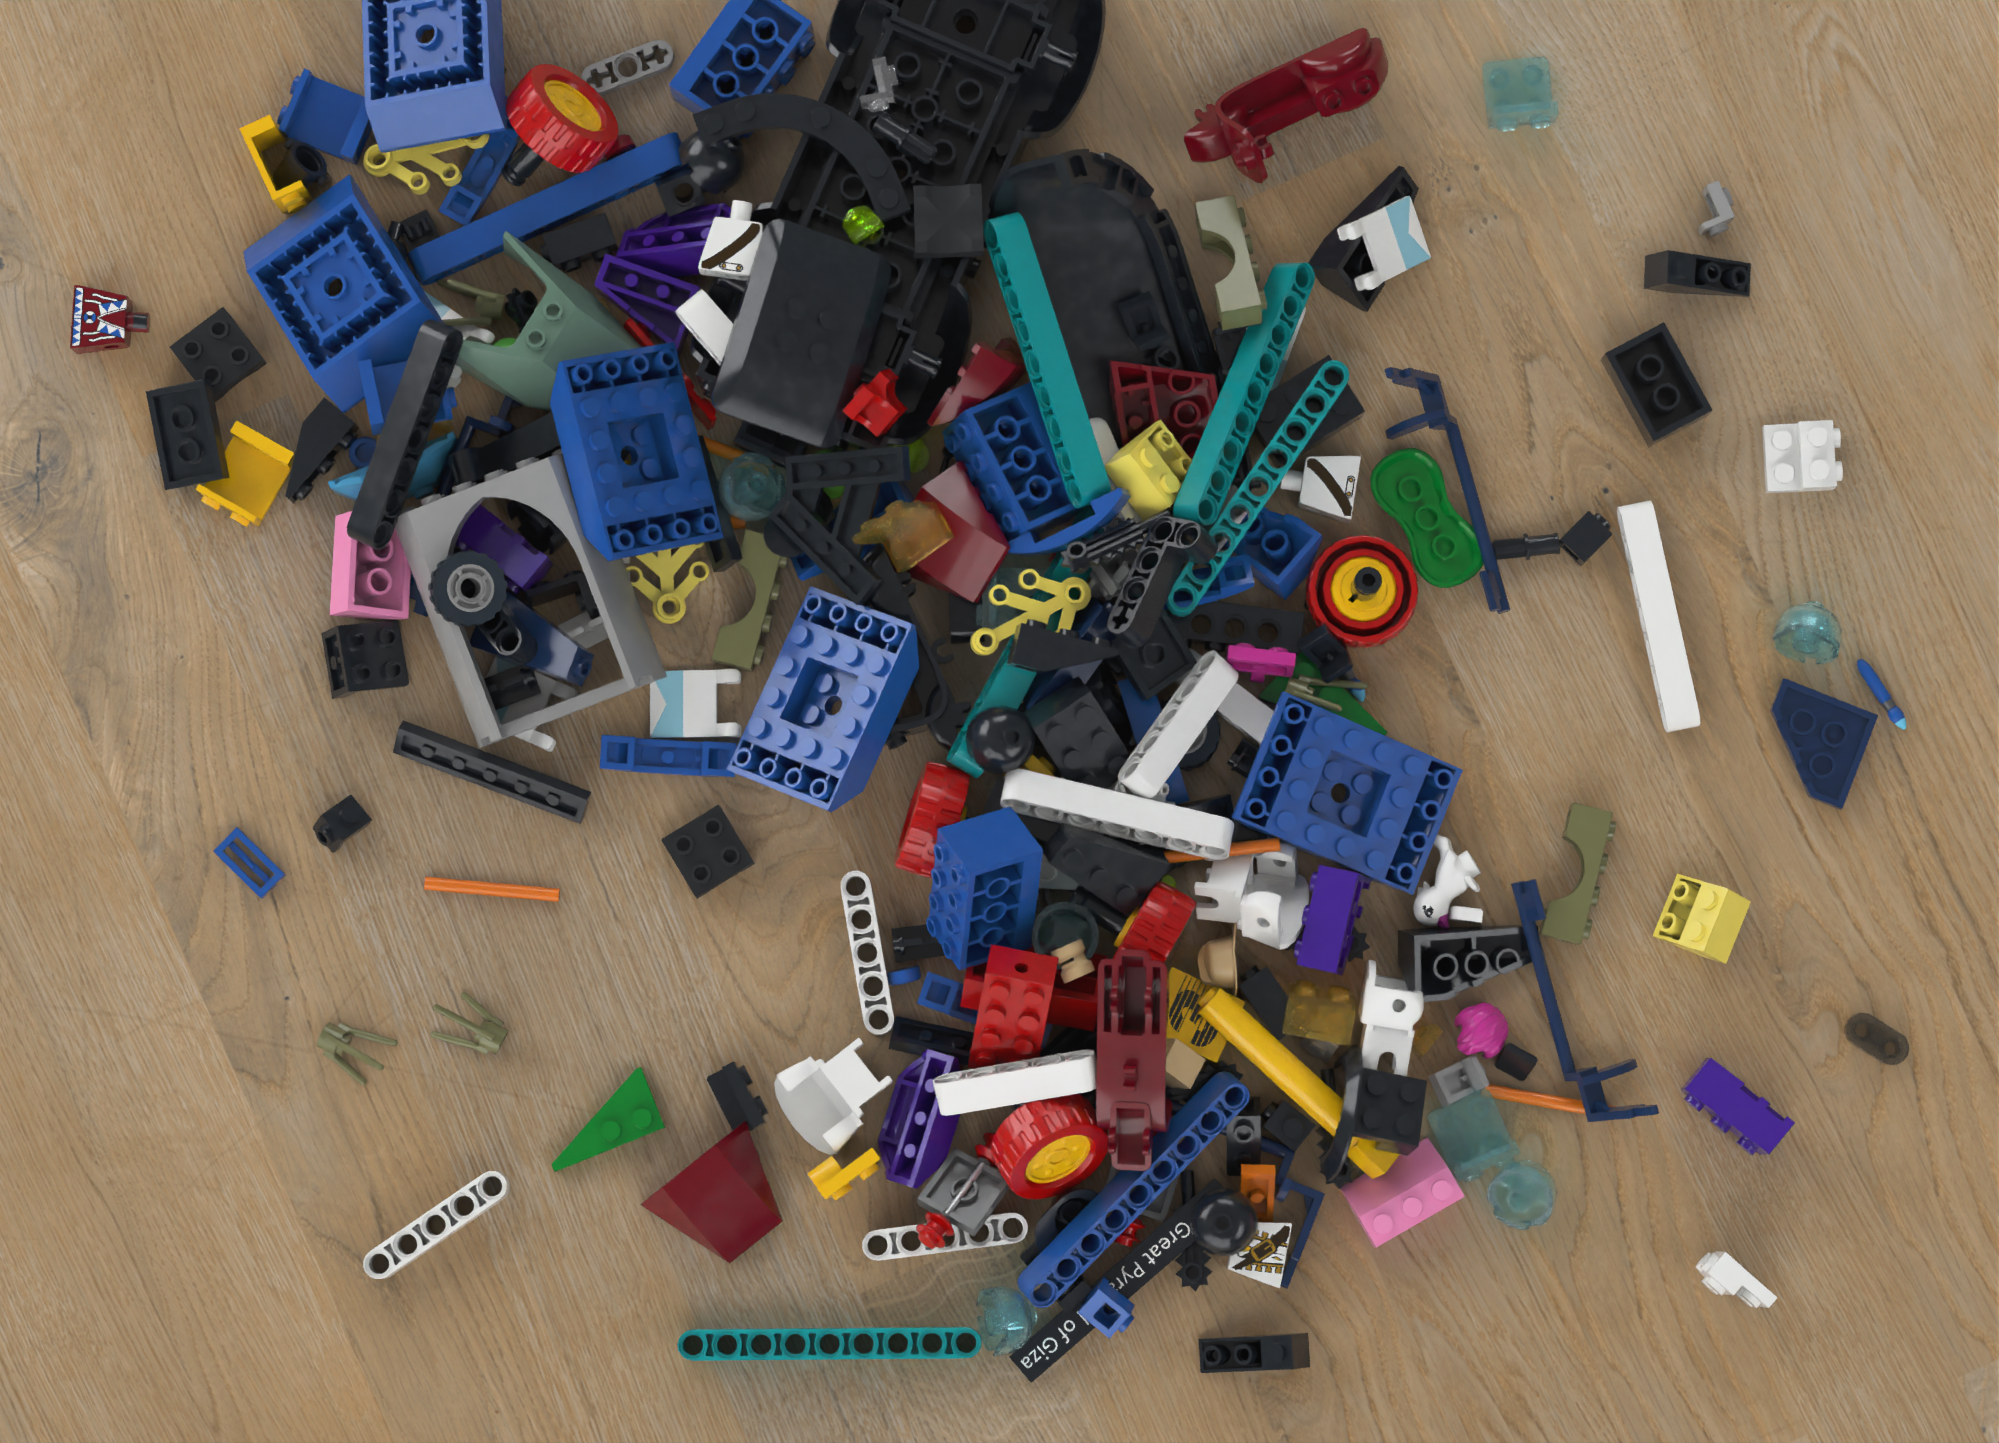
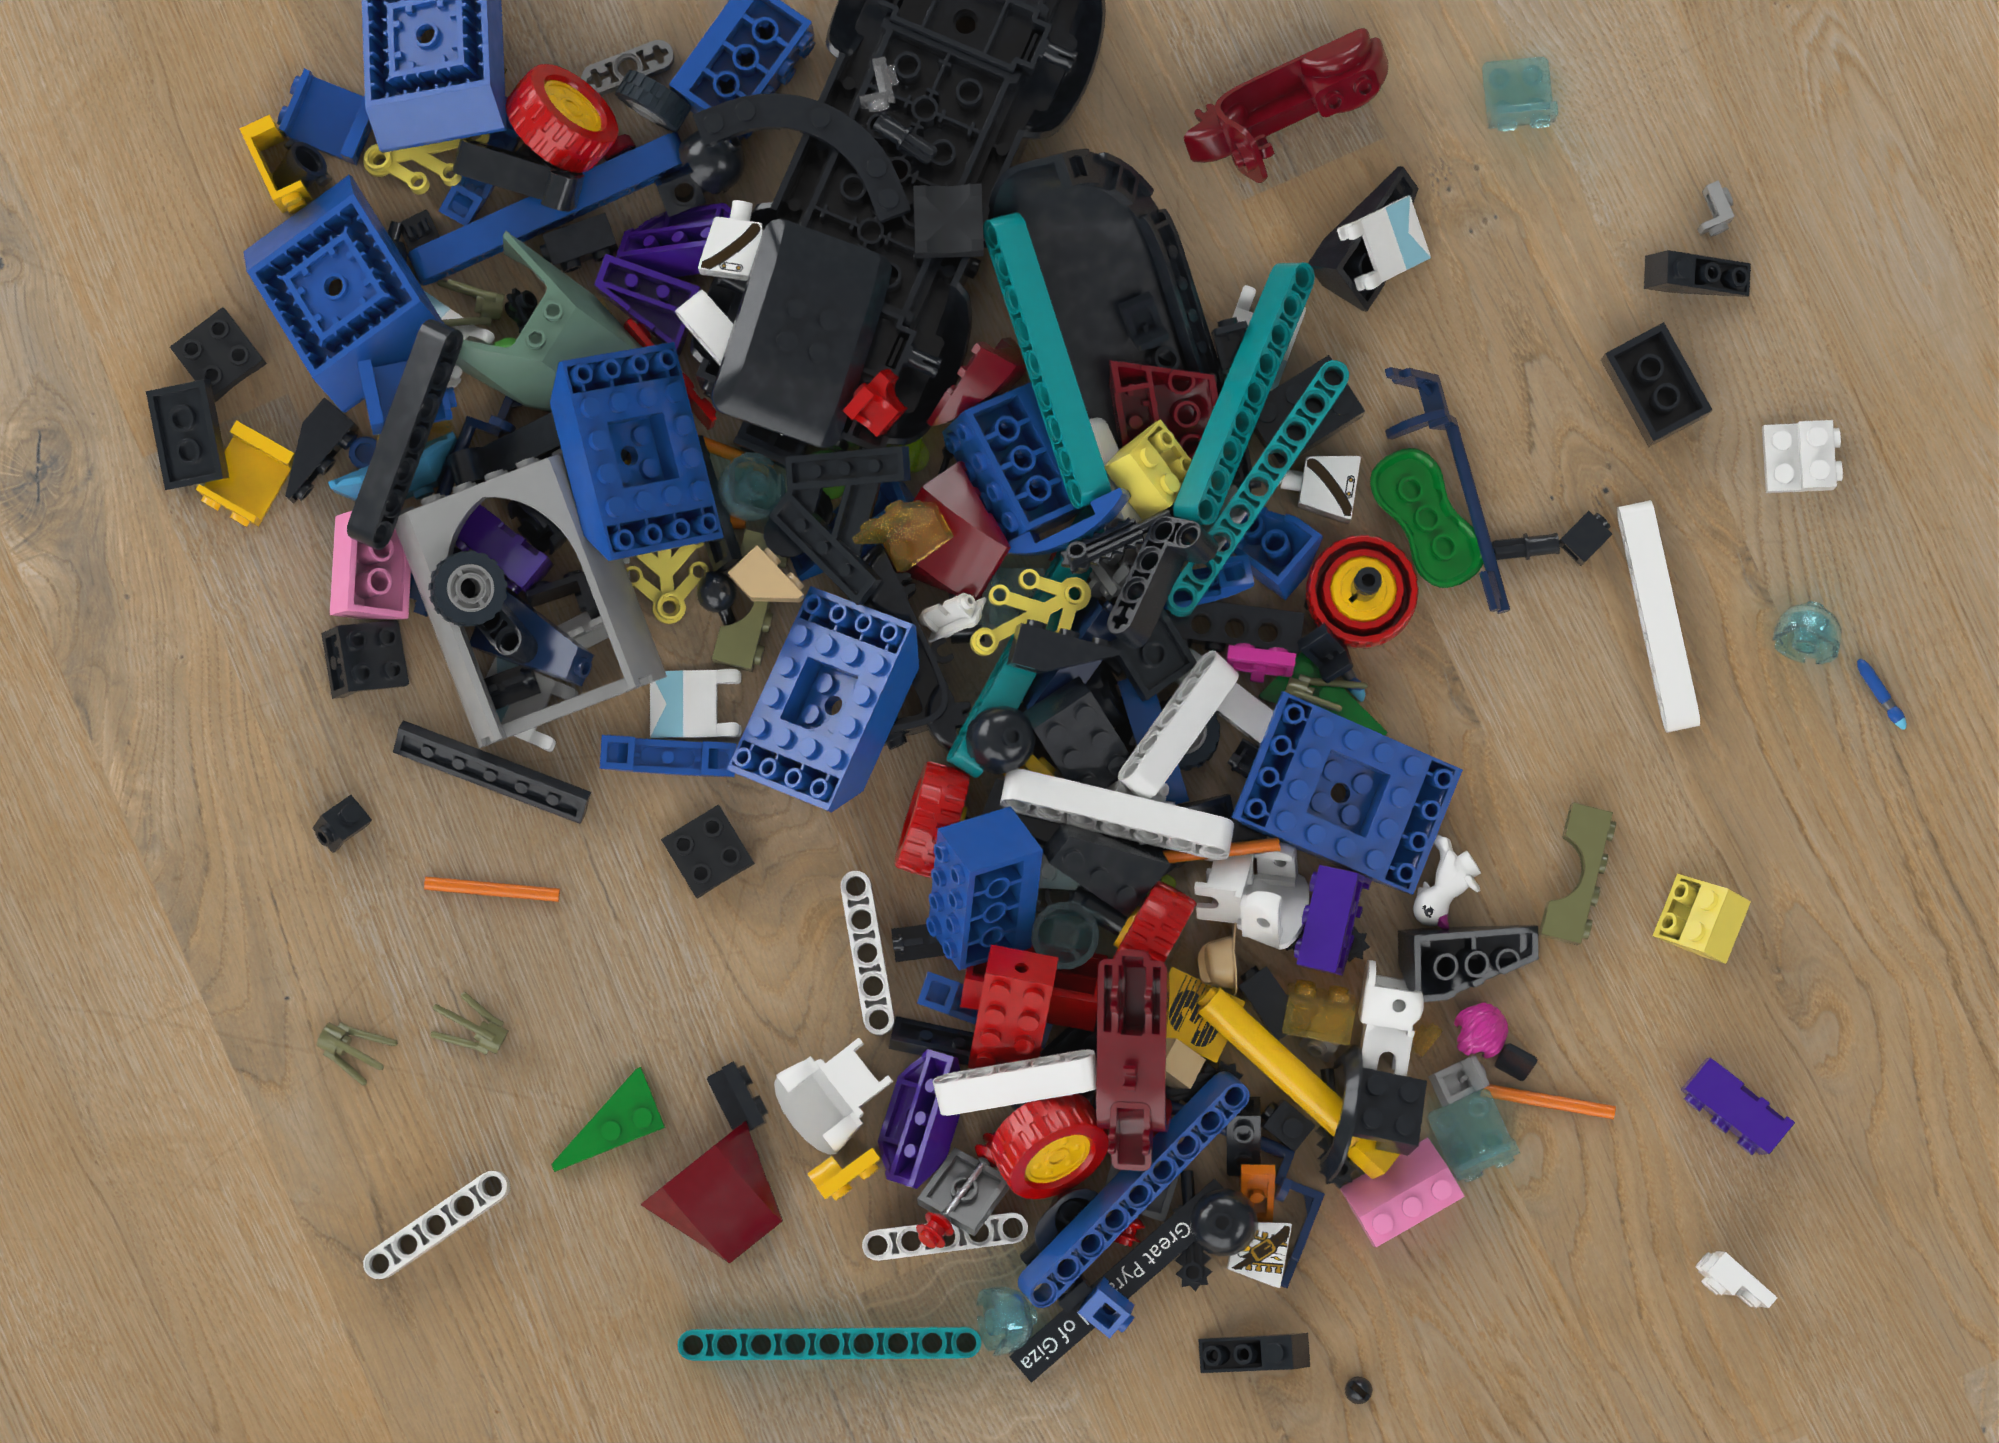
(103, 321): torso -> none
(269, 882): blue tile -> none
(519, 173): none -> black beam
(653, 100): none -> black wheel
(717, 594): none -> black piece
(763, 580): none -> tan slope
(861, 223): clear neon green plate -> none
(904, 975): blue tile -> none
(953, 616): none -> white hinge
(1076, 968): tan wheel -> none
(1221, 230): arch -> none
(1352, 1395): none -> black hinge
(1465, 914): white tile -> none
(1522, 1194): clear light blue cylinder -> none
(1588, 1079): dark blue piece -> none
(1822, 739): dark blue plate -> none
(1875, 1039): clear smoke plate -> none

